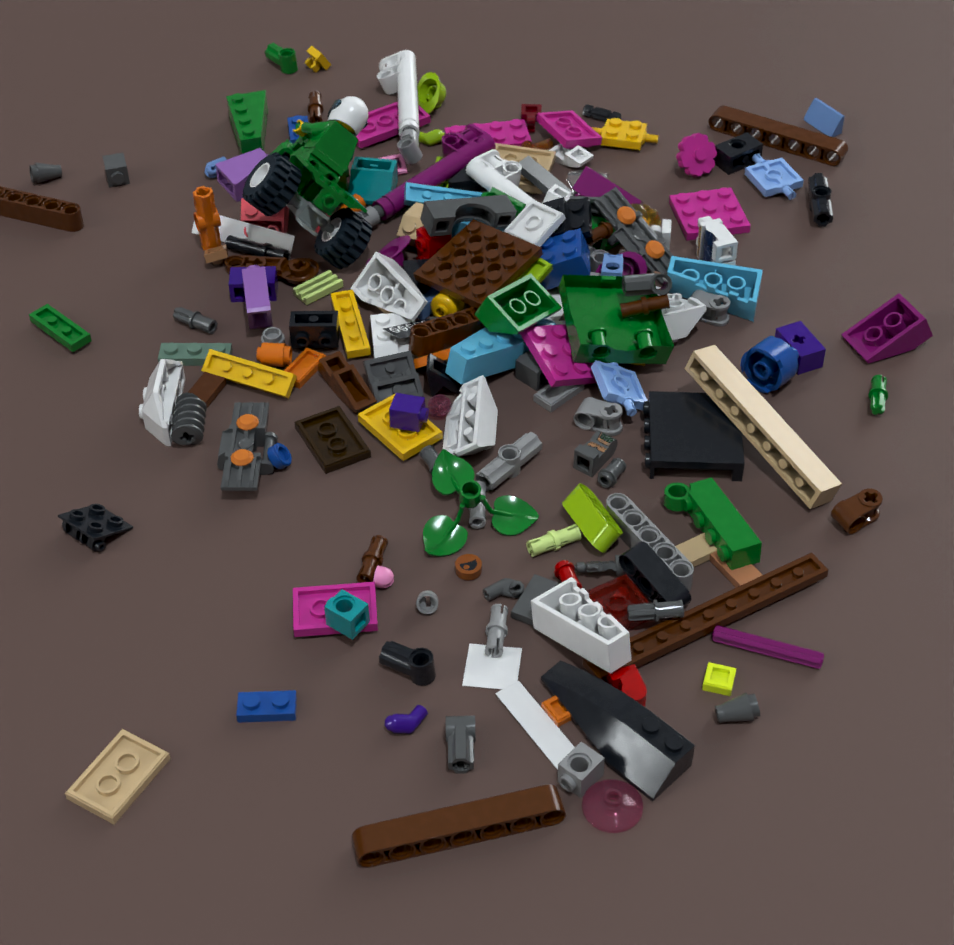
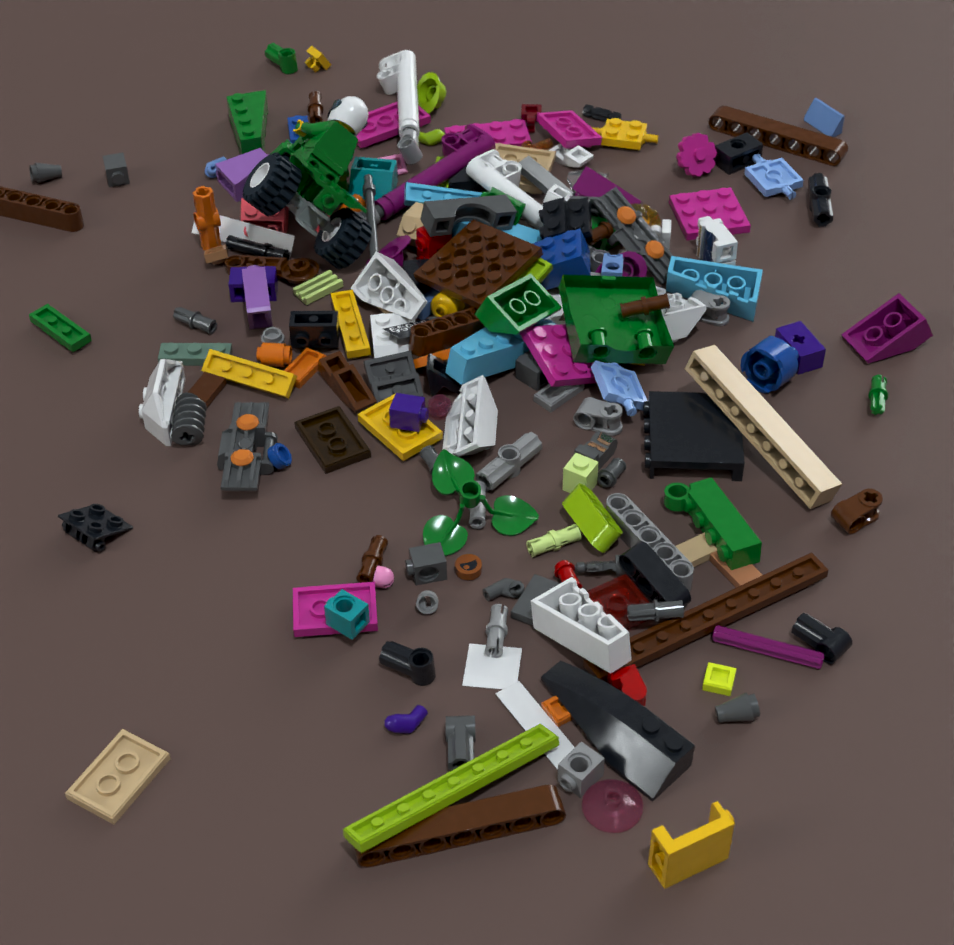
(266, 706): blue plate -> none
(369, 192): none -> dark grey bar
(427, 564): none -> dark grey brick
(449, 788): none -> lime tile
(535, 223): white tile -> none
(580, 470): none -> yellowish green brick
(644, 284): dark grey piece -> none
(693, 852): none -> yellow panel
(828, 641): none -> black piece

